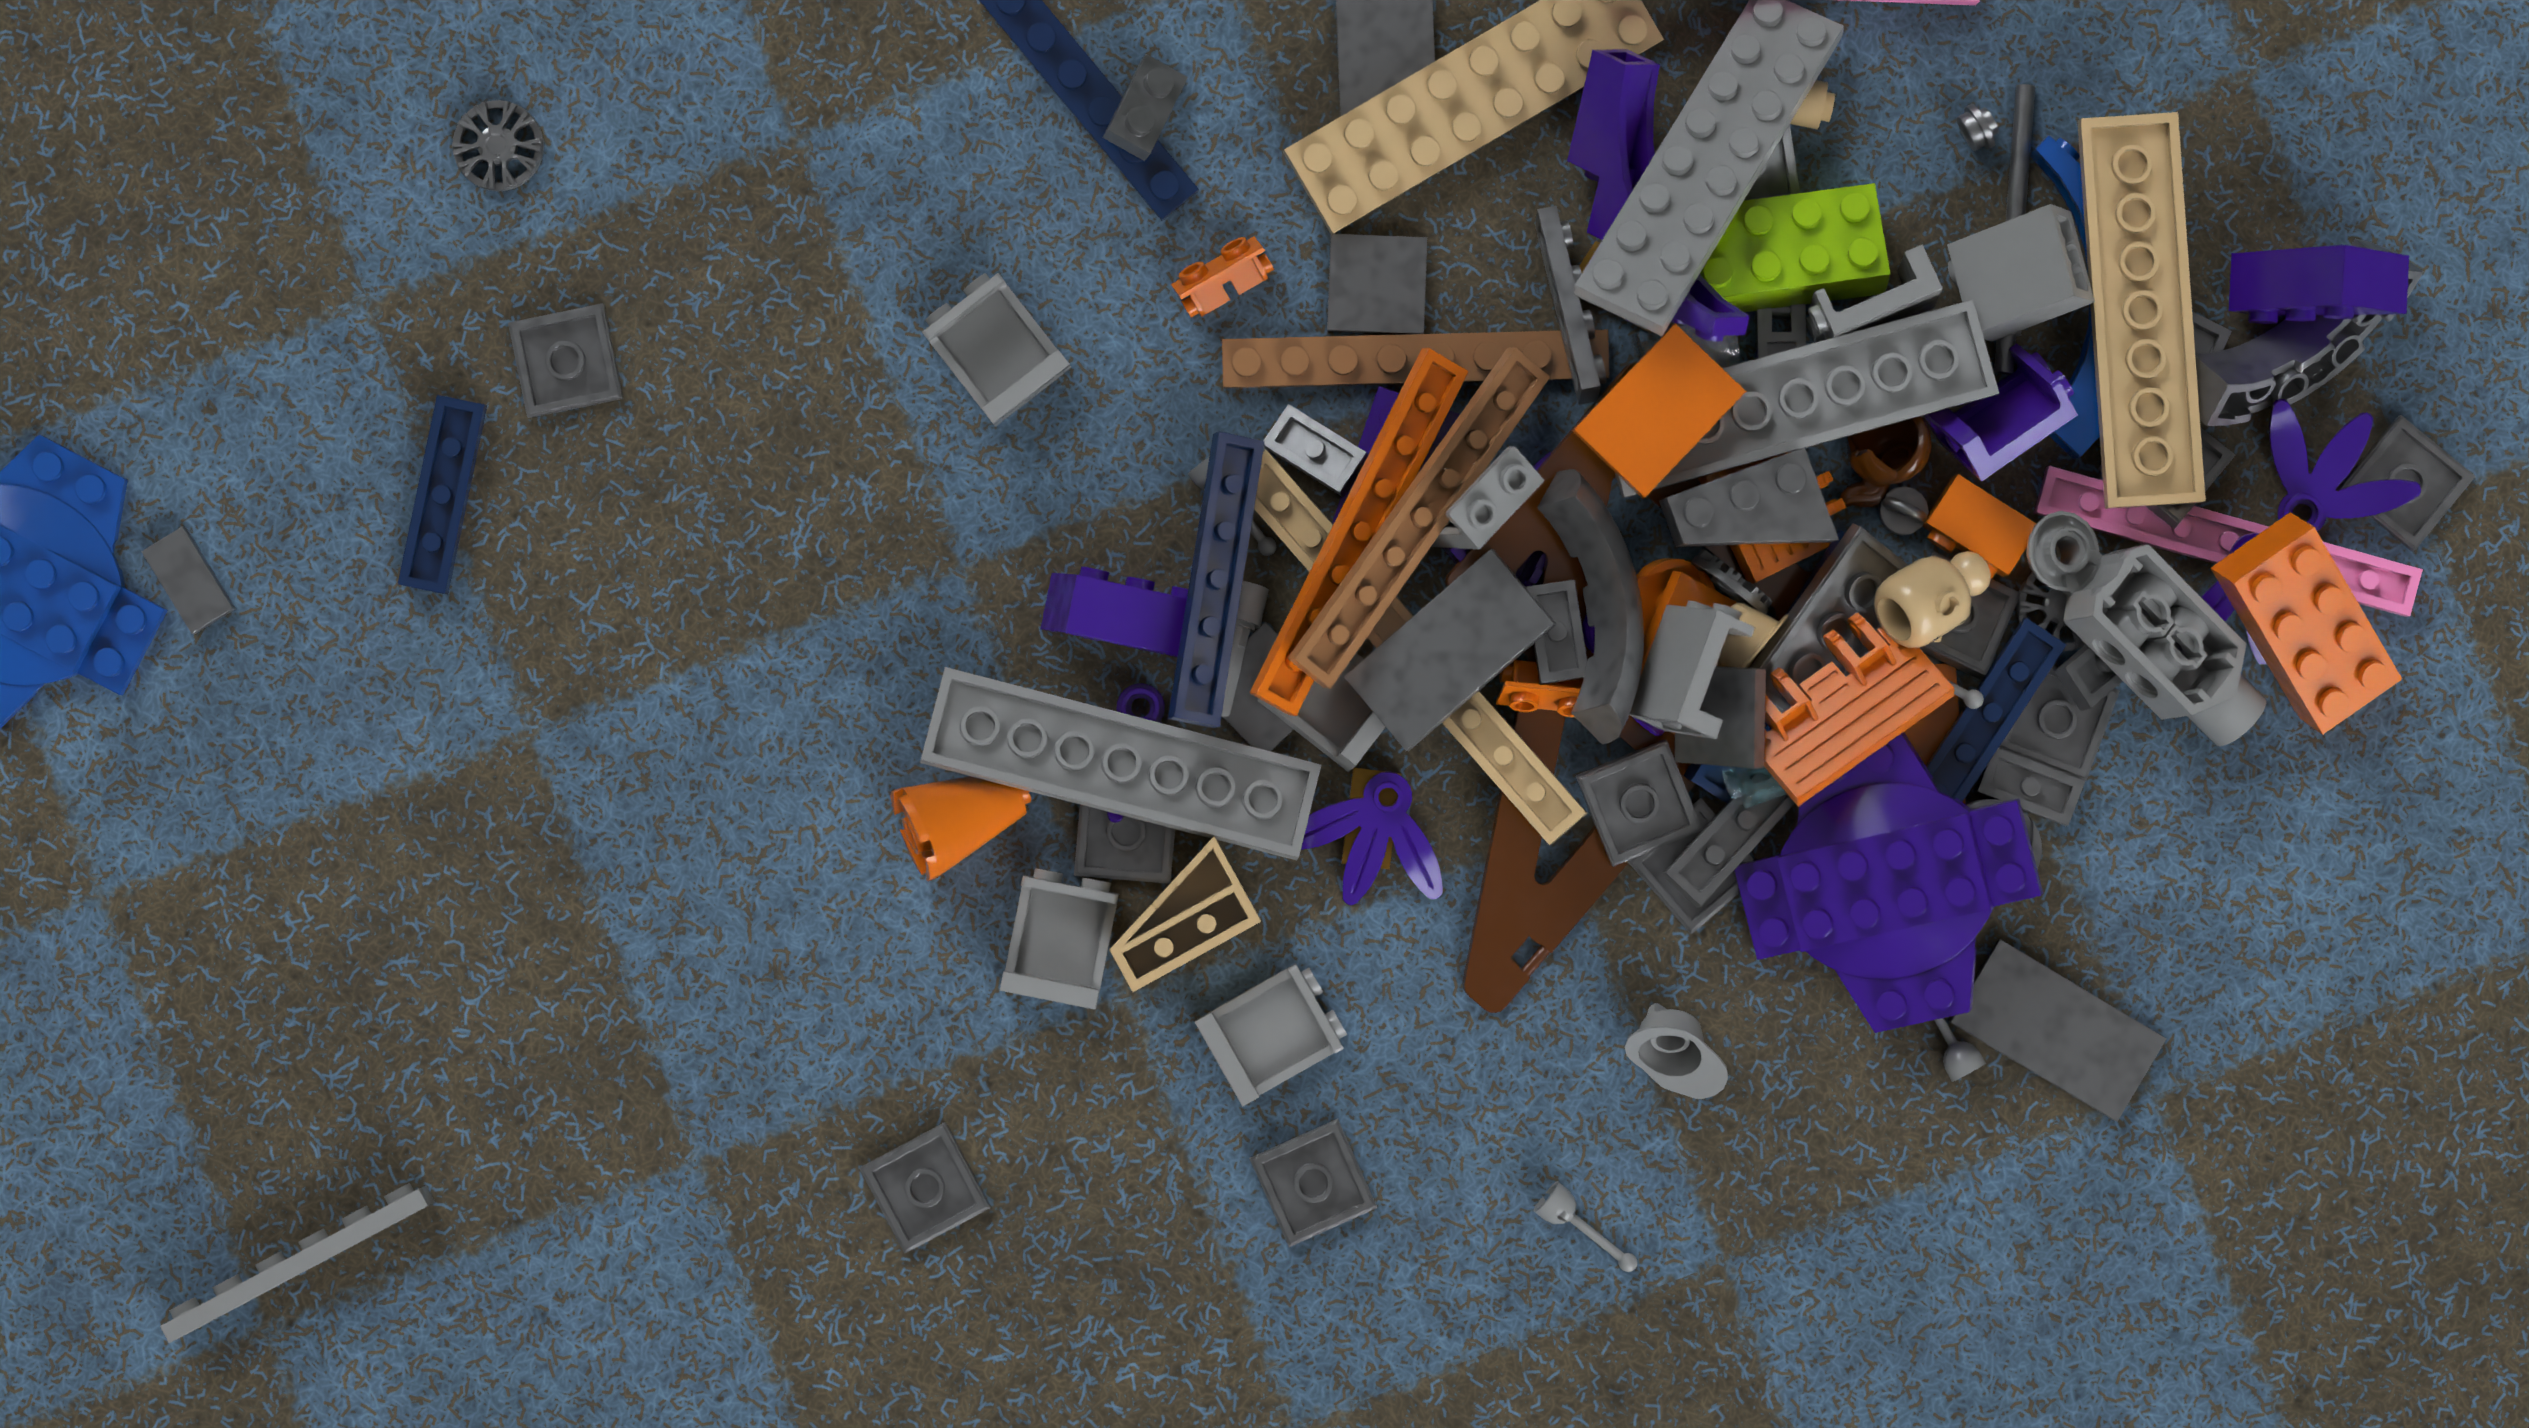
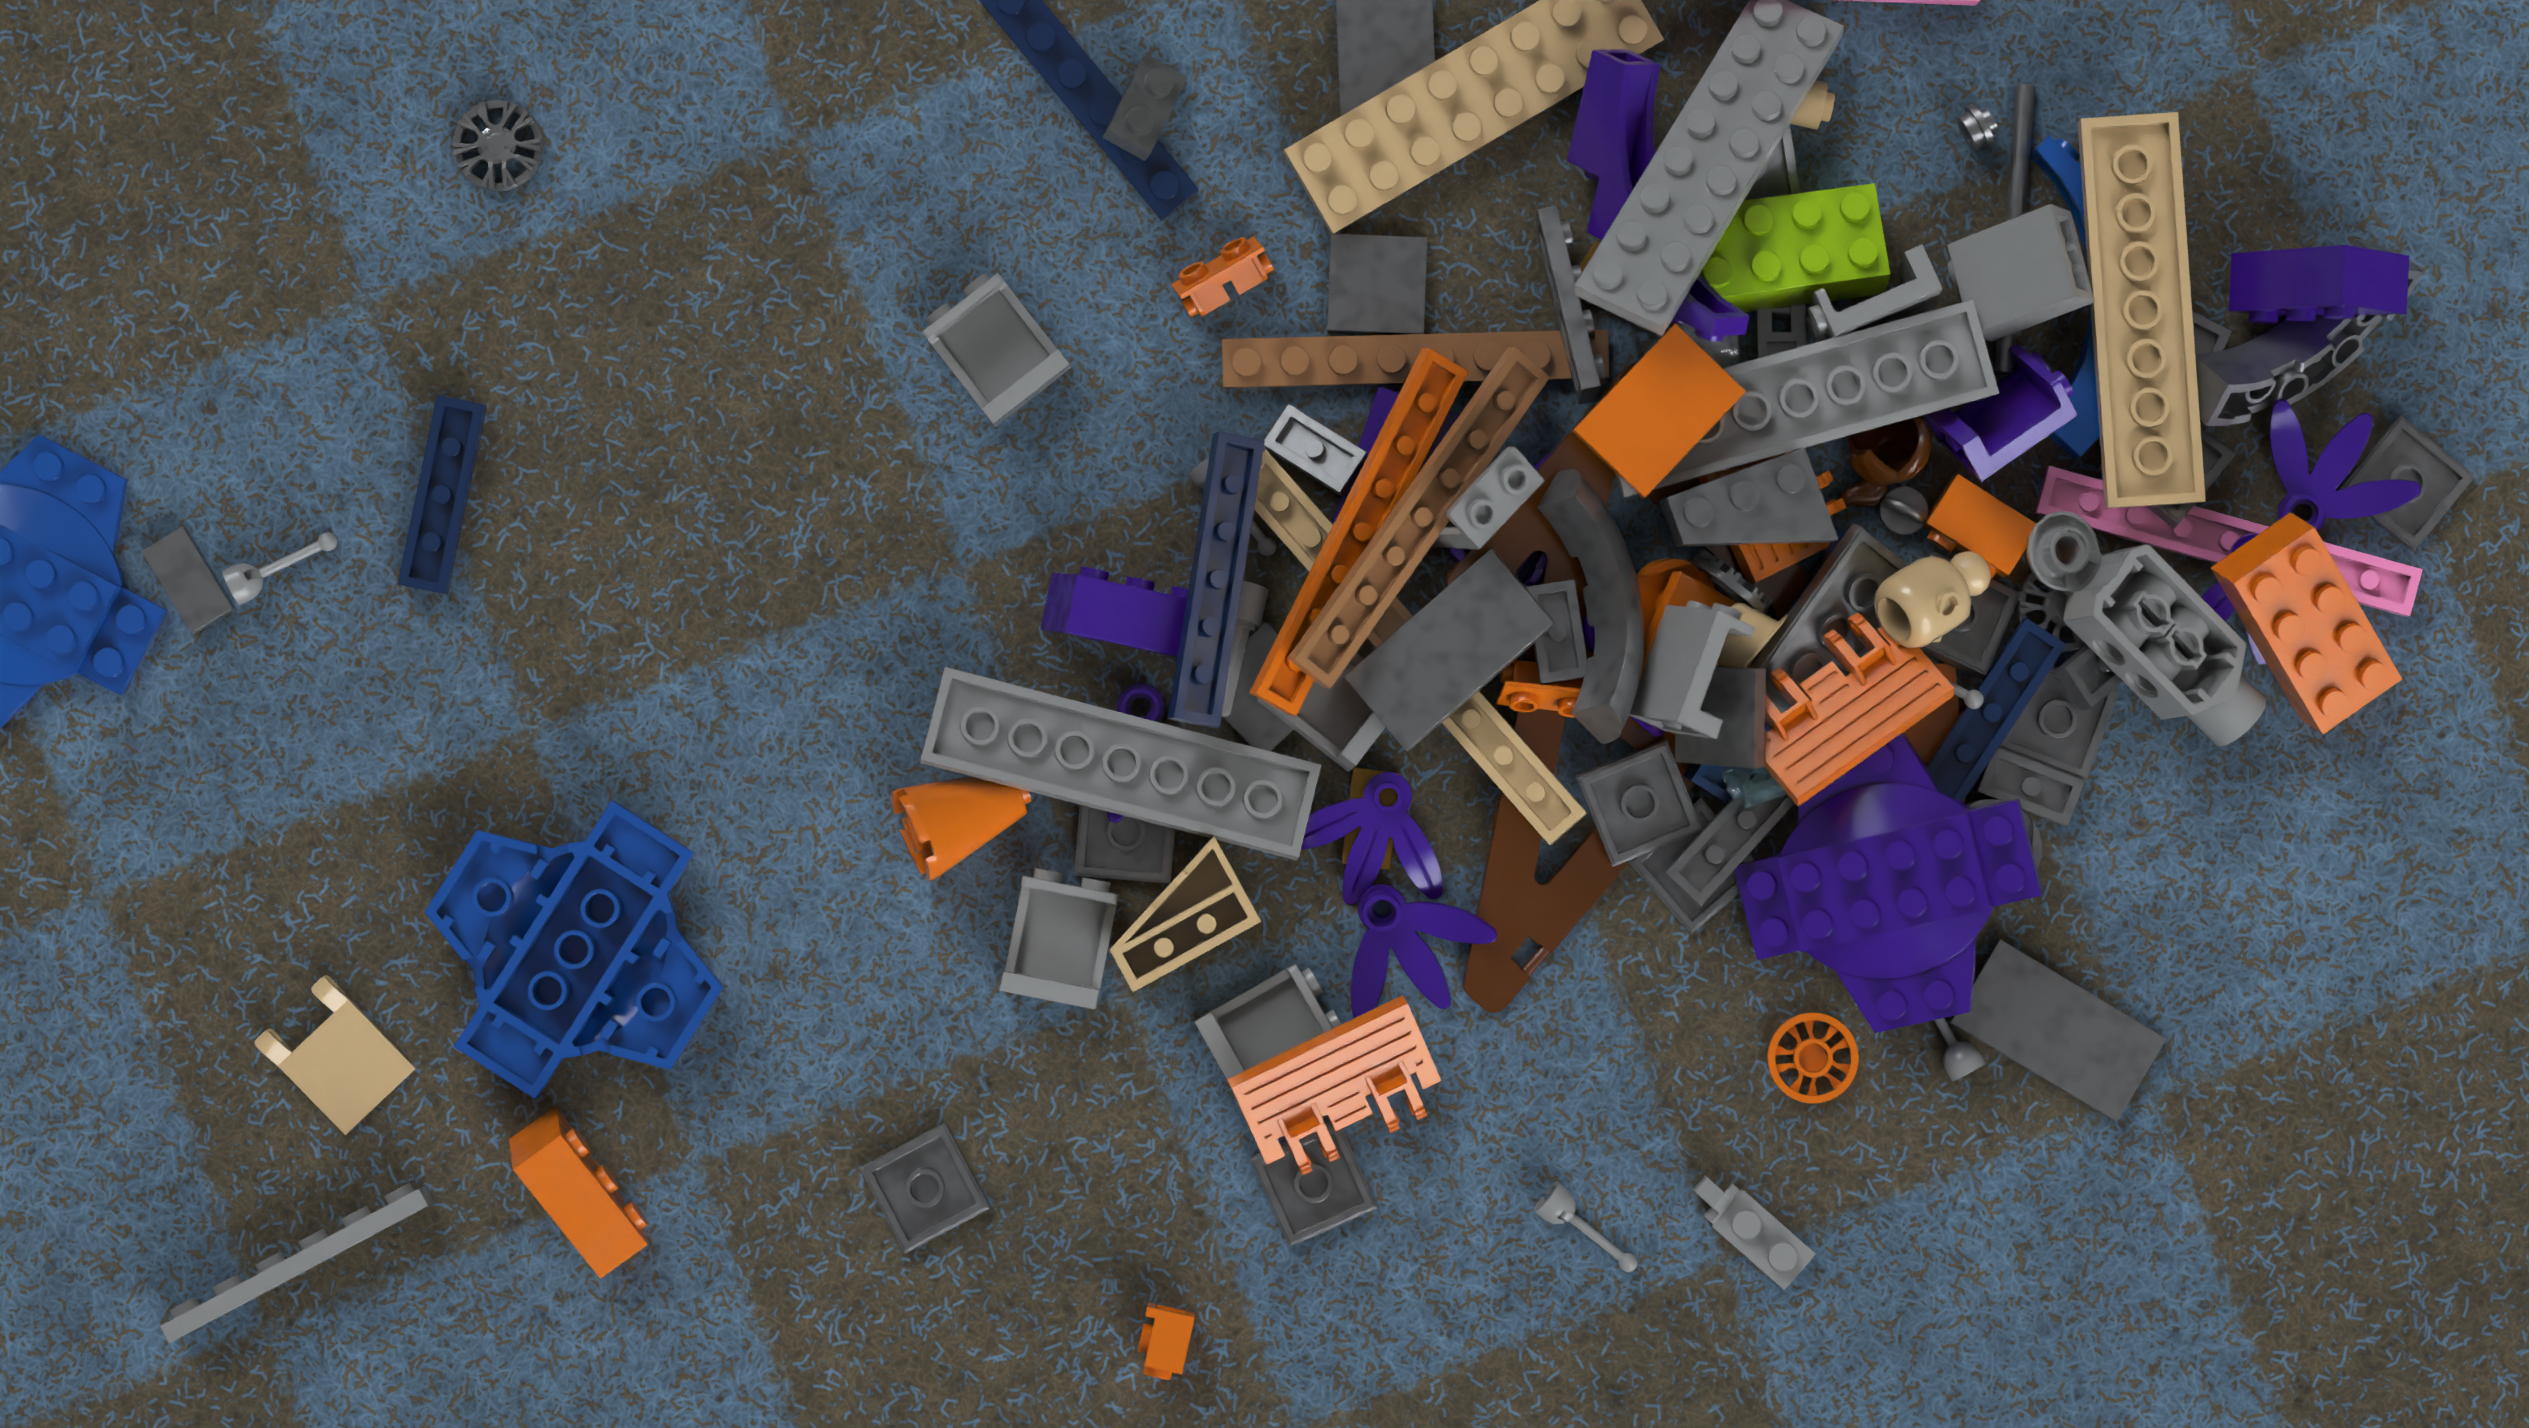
(247, 580): none -> light grey hinge
(344, 1063): none -> tan flag
(565, 360): flat silver tile -> none
(574, 949): none -> blue plate
(577, 1192): none -> orange wedge
(1165, 1340): none -> orange brick
(1332, 1078): none -> hinge
(1398, 931): none -> dark purple plant
(1675, 1054): light grey piece -> none
(1755, 1232): none -> light grey hinge
(1812, 1057): none -> orange wheel

